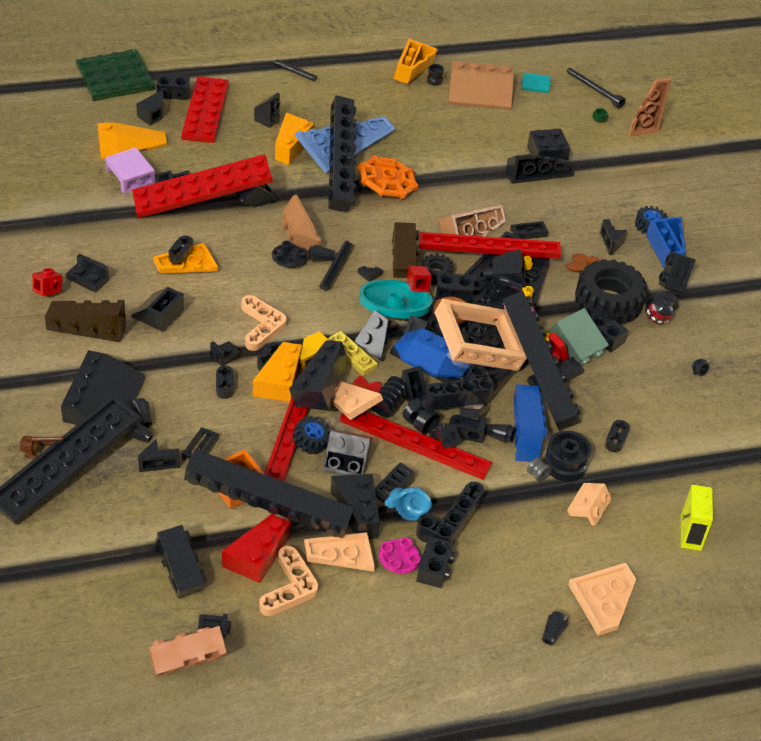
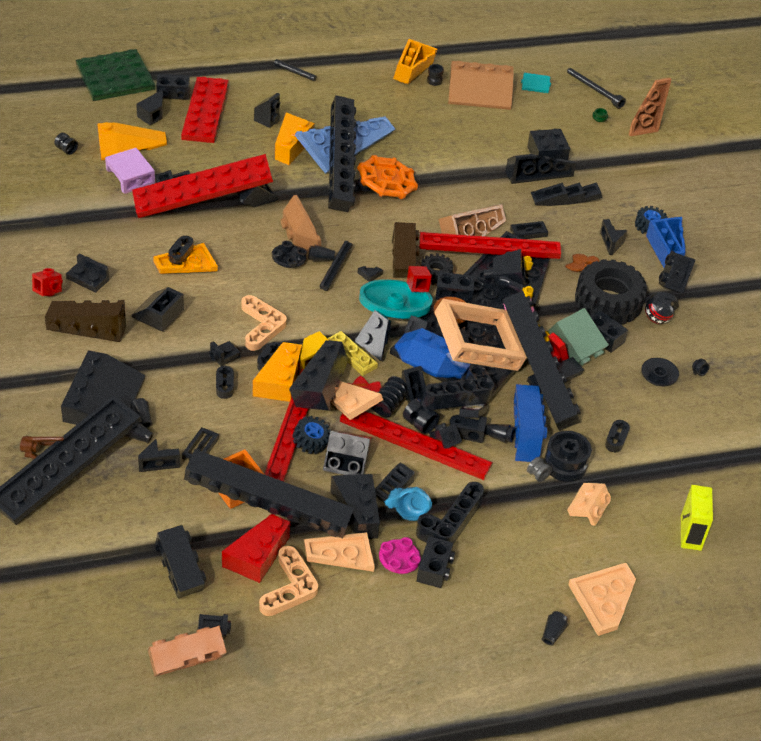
(65, 143): none -> black wheel
(562, 195): none -> black slope
(660, 372): none -> black dish

